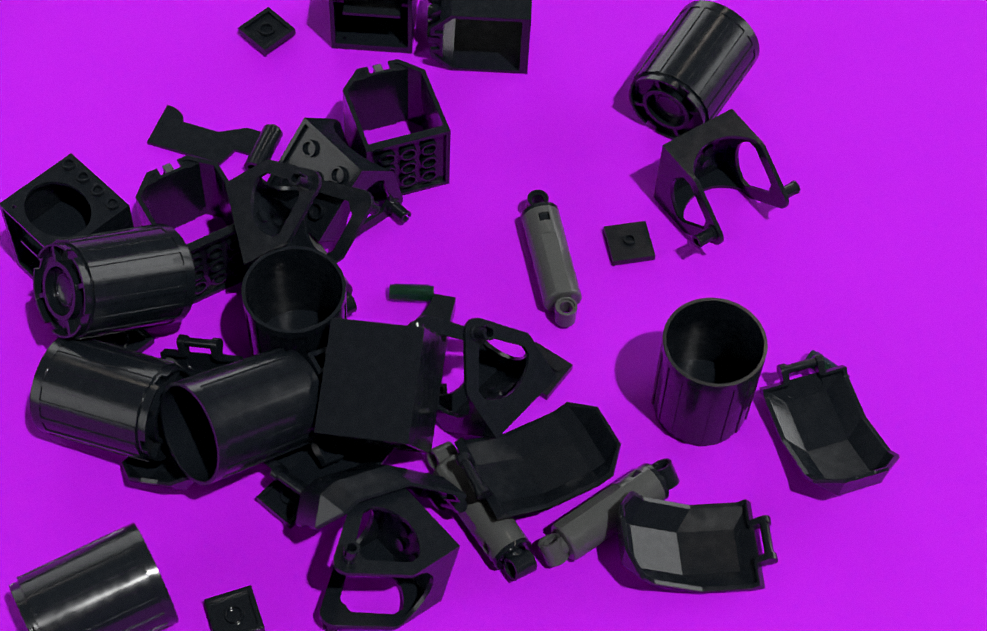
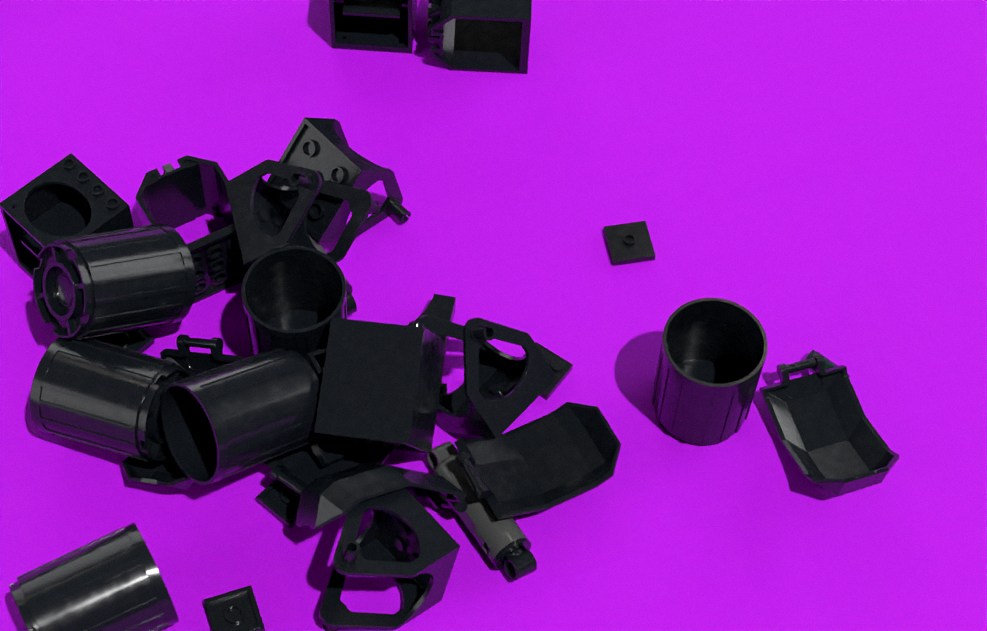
(196, 141): black door -> none
(266, 30): black plate -> none
(392, 96): container -> none
(411, 292): piece -> none
(551, 258): dark grey piece -> none
(596, 518): dark grey piece -> none
(693, 545): black windscreen -> none
(694, 68): black container -> none
(710, 160): piece -> none

